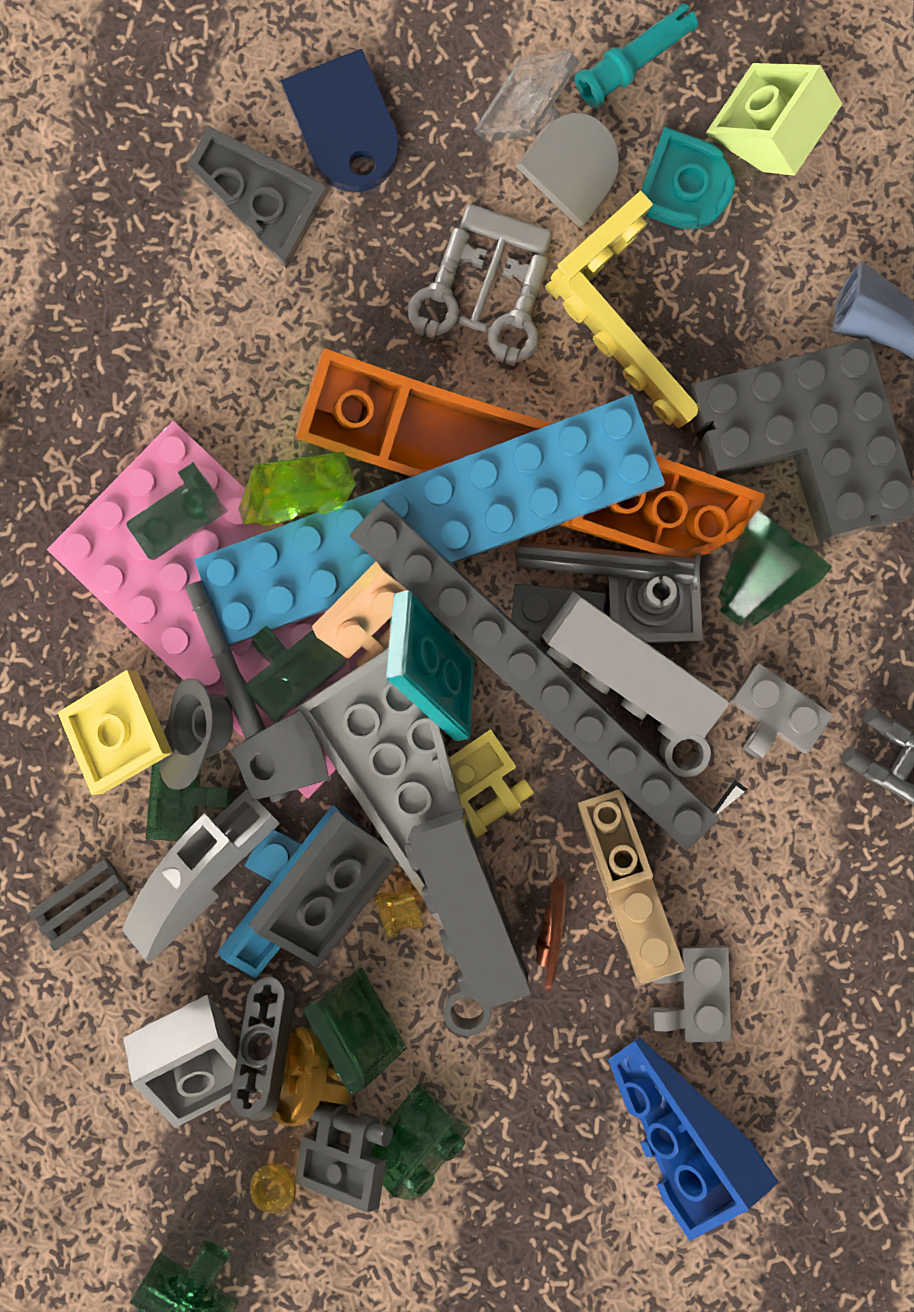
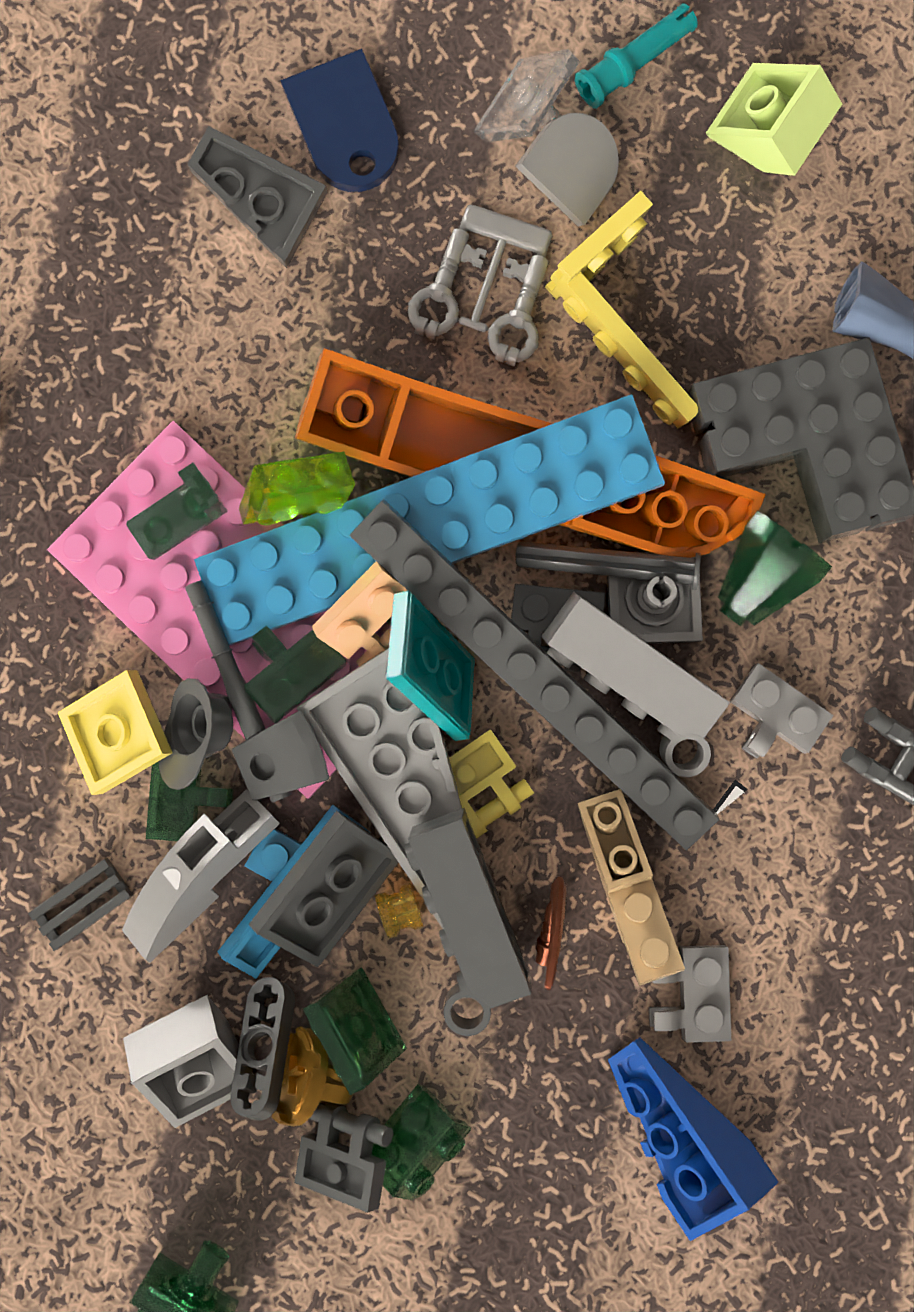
(272, 1188): clear yellow plate -> none
(687, 181): teal tile -> none

